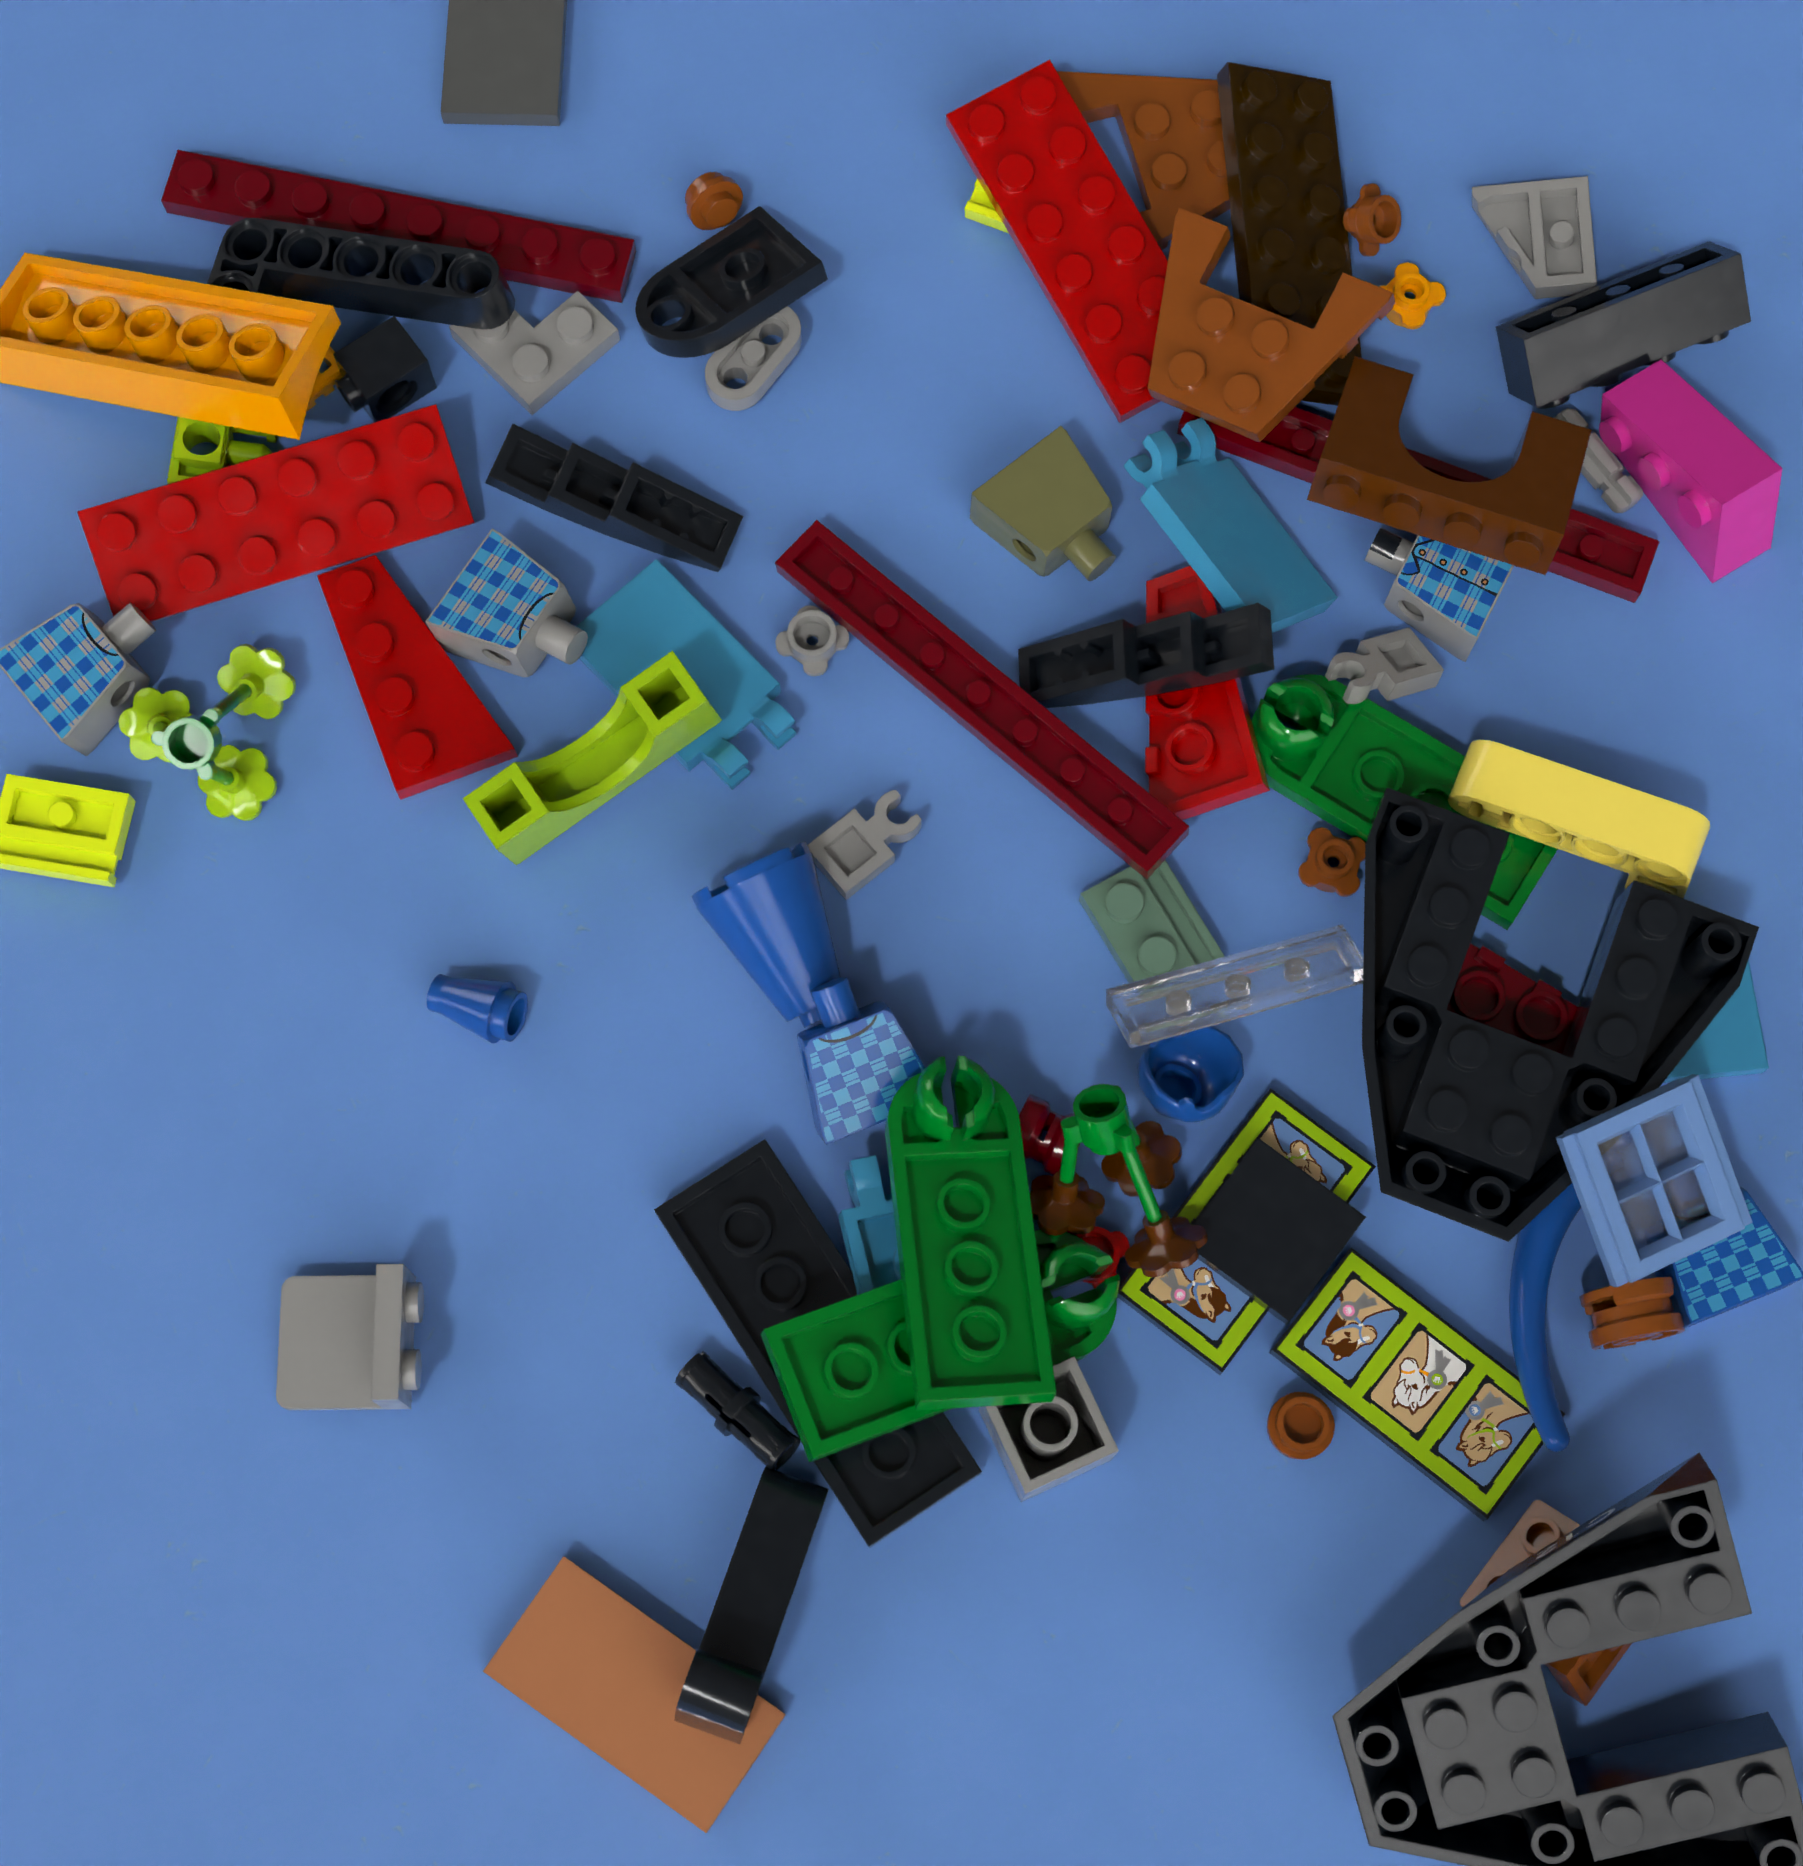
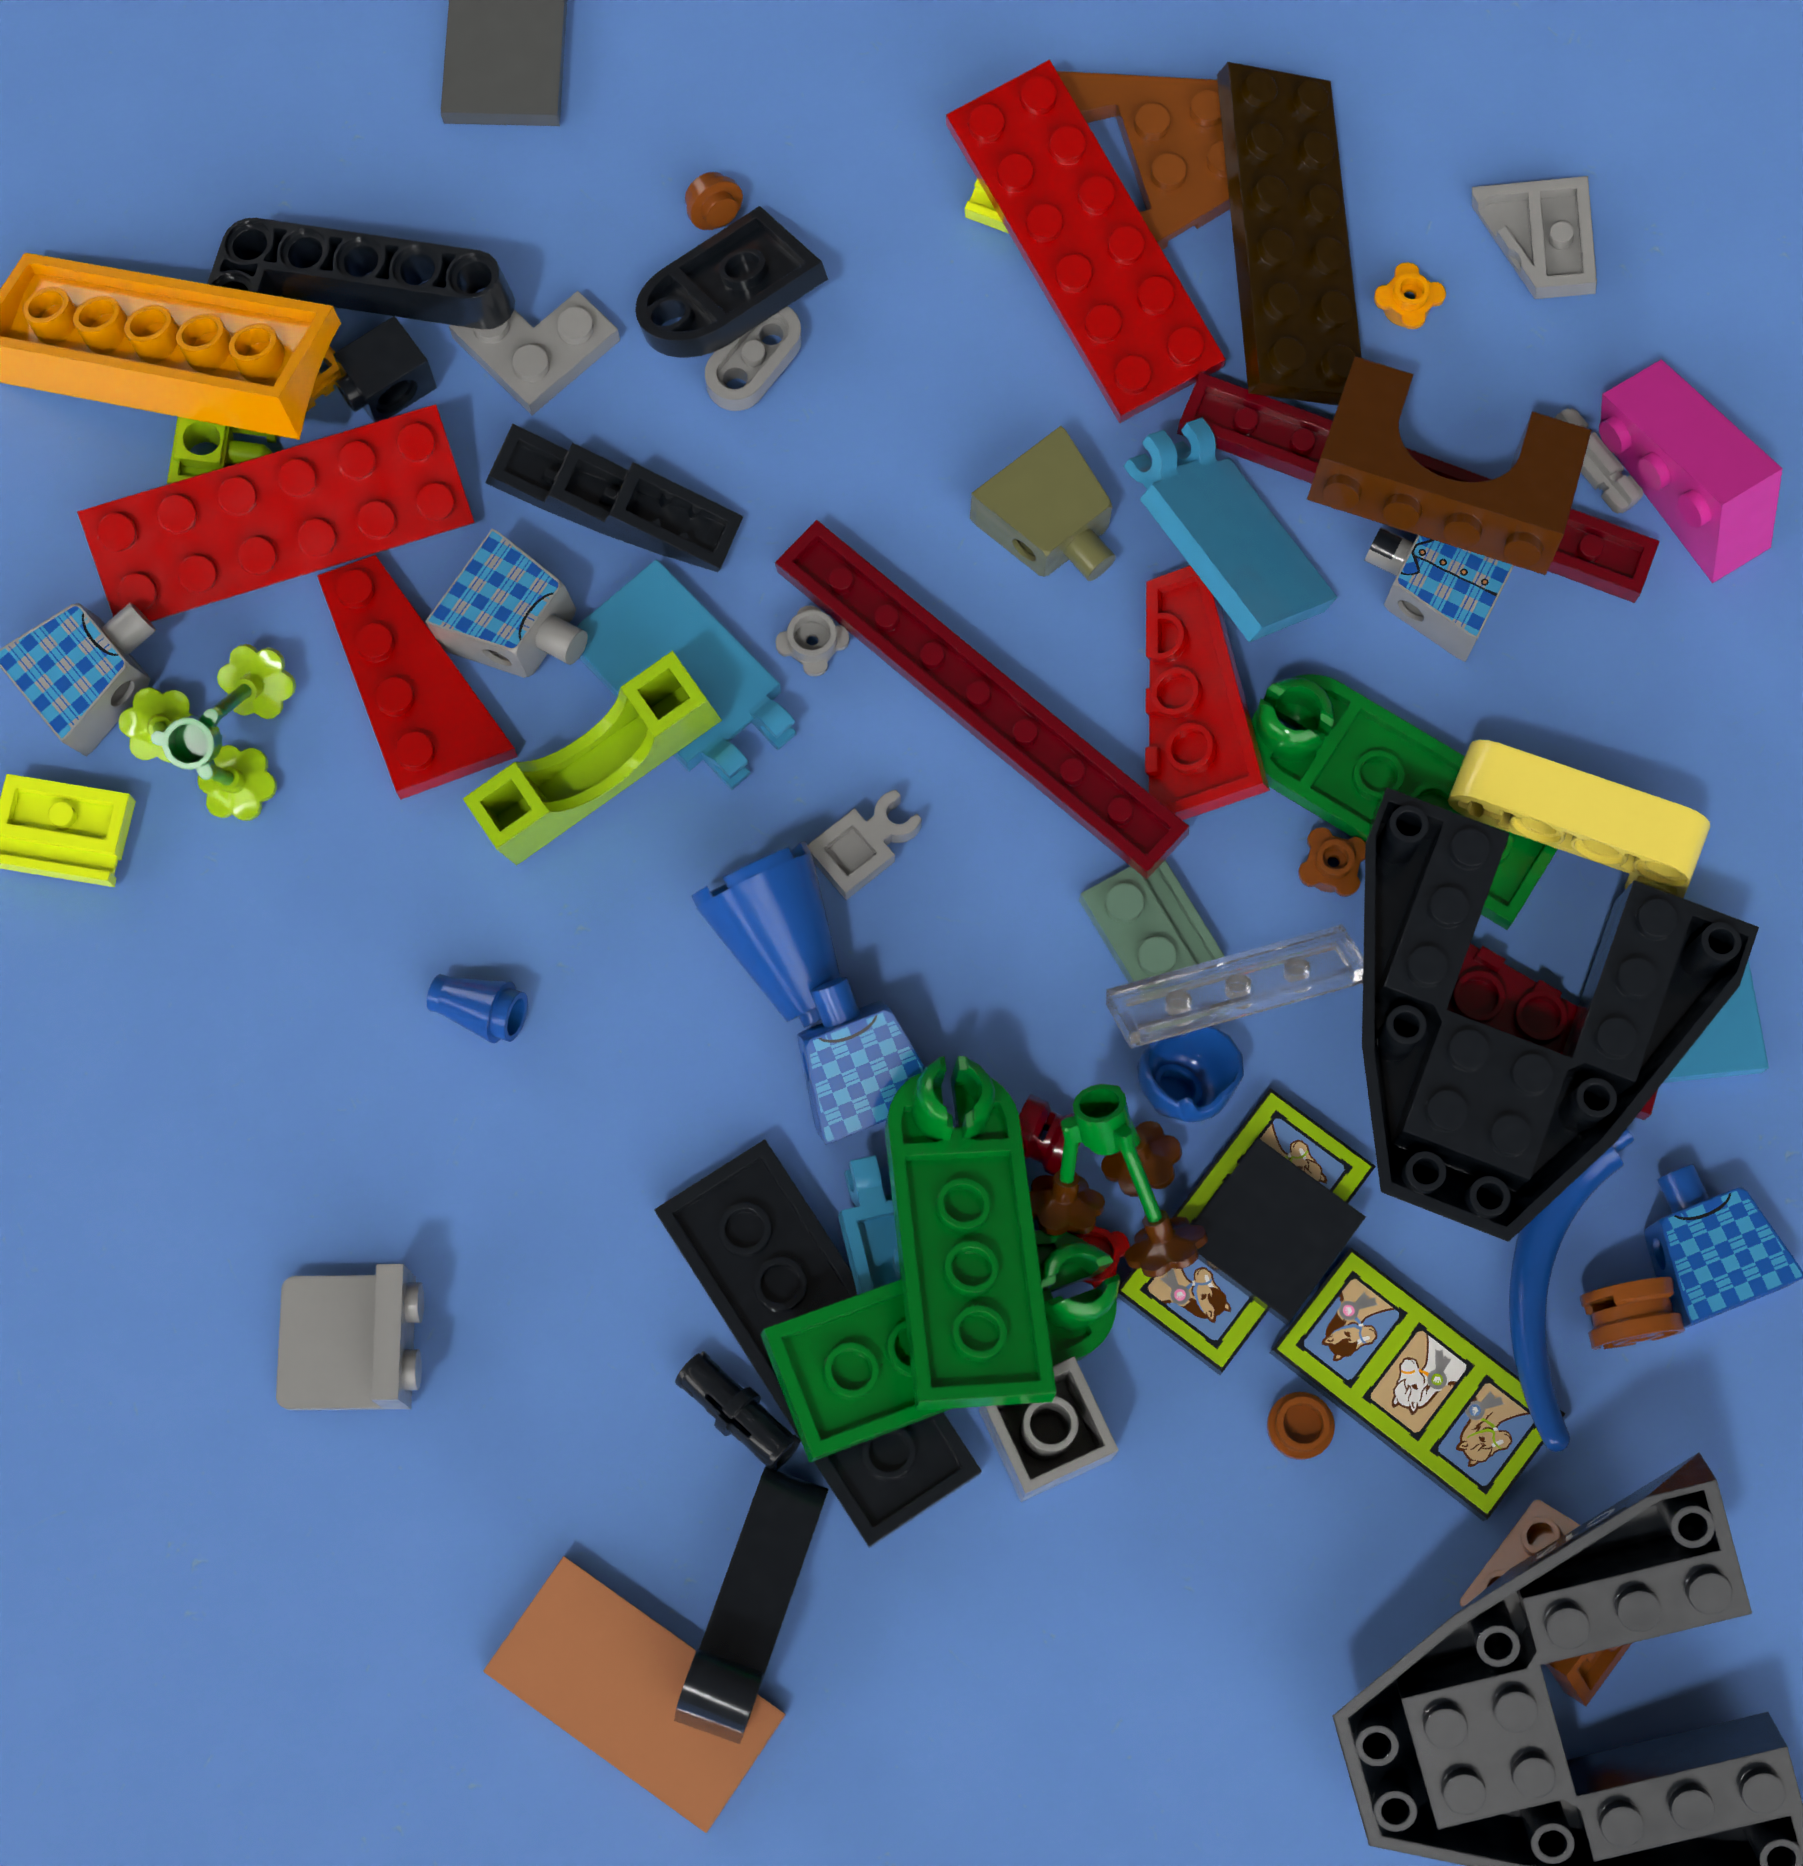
(523, 247): dark red plate -> none
(1147, 659): black slope -> none
(1234, 357): dark orange wing -> none
(1373, 219): dark orange plate -> none
(1389, 662): light grey plate -> none
(1624, 325): black brick -> none
(1654, 1180): medium blue piece -> none

